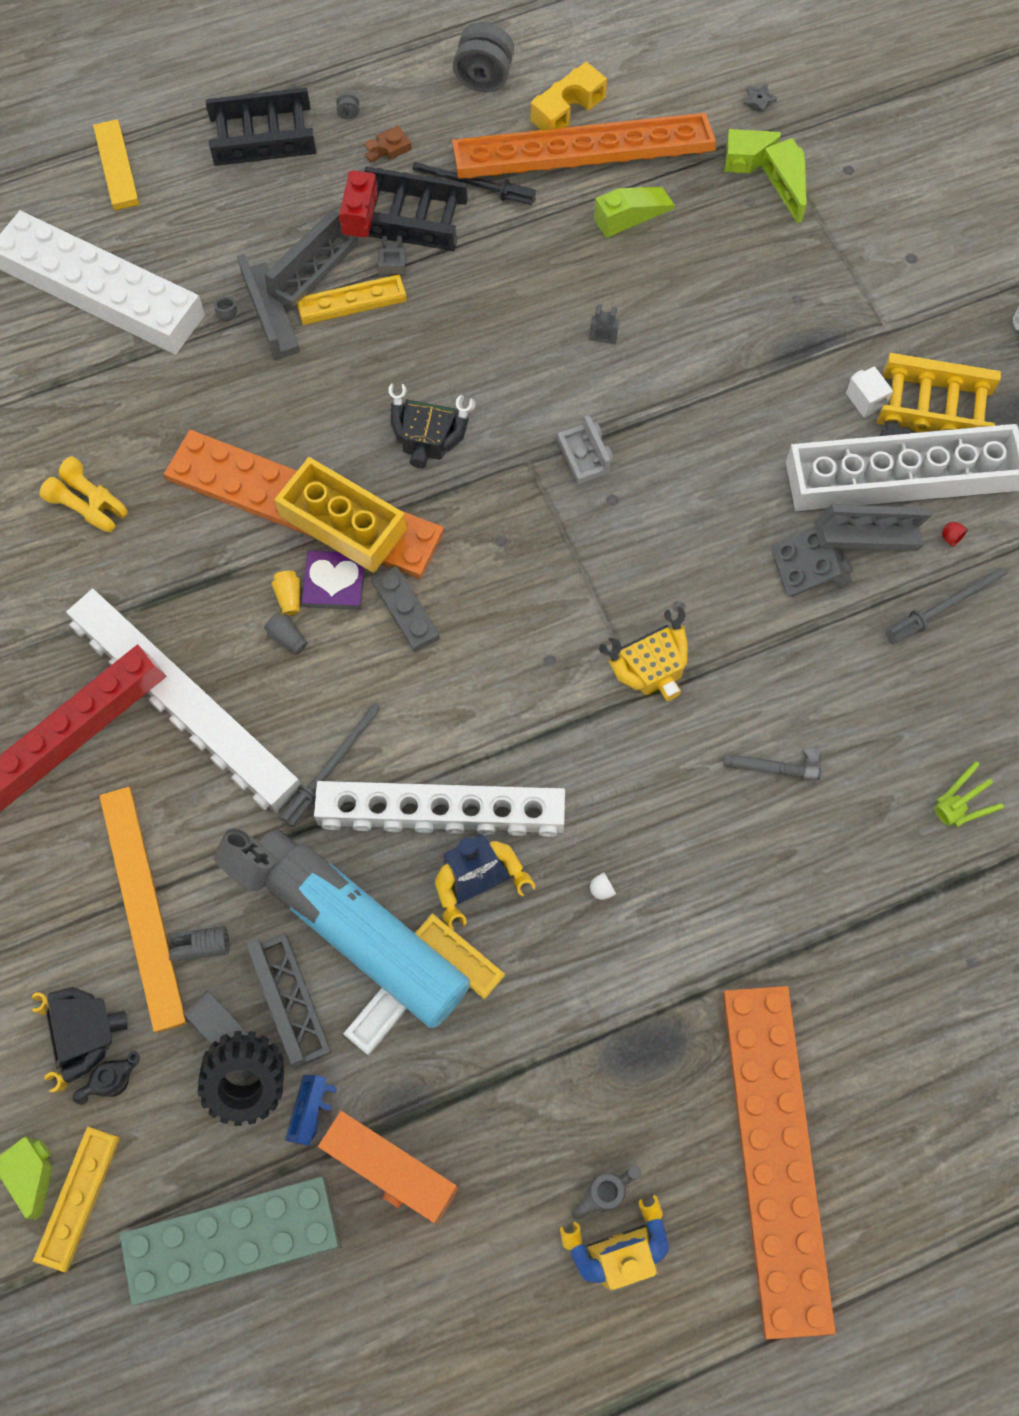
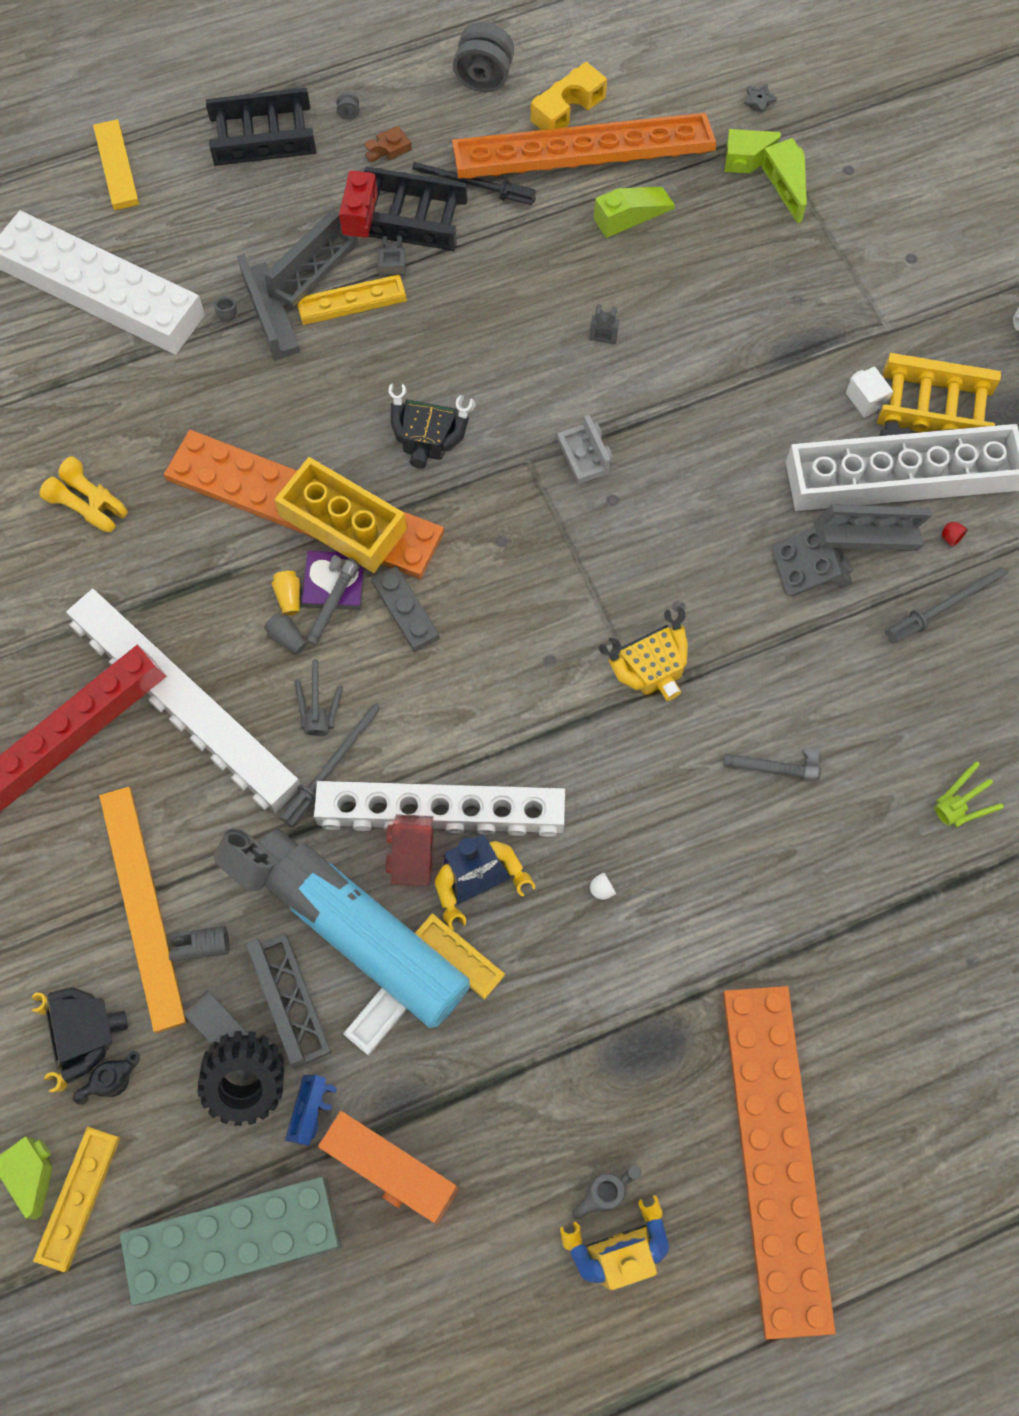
(316, 721): none -> dark grey plant
(348, 570): none -> dark grey piece
(411, 850): none -> clear red brick

